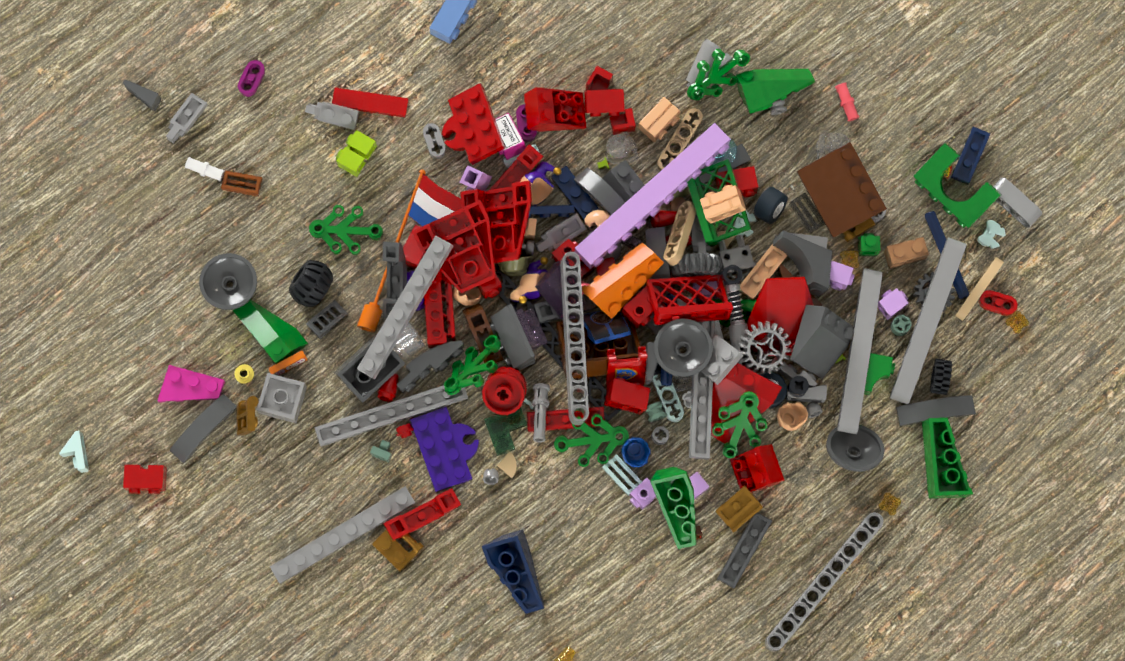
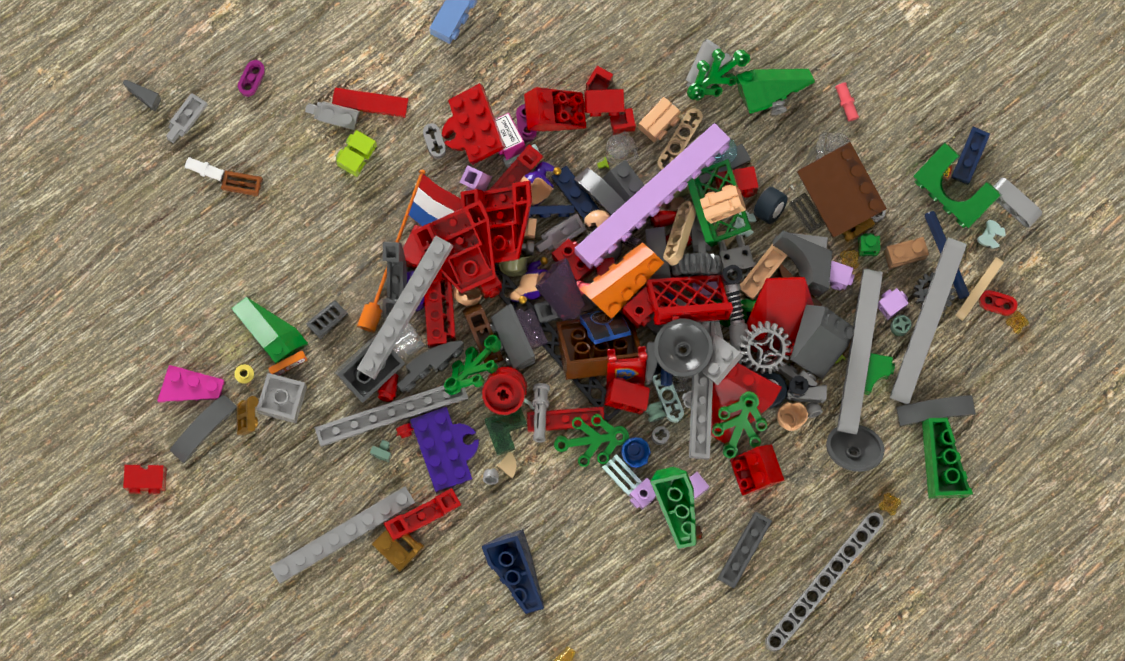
(76, 447): light aqua slope -> none
(219, 273): dark grey dish -> none
(311, 283): black wheel -> none
(343, 229): green plant -> none
(570, 346): light grey beam -> none
(739, 509): pearl gold plate -> none
(941, 376): black tyre -> none

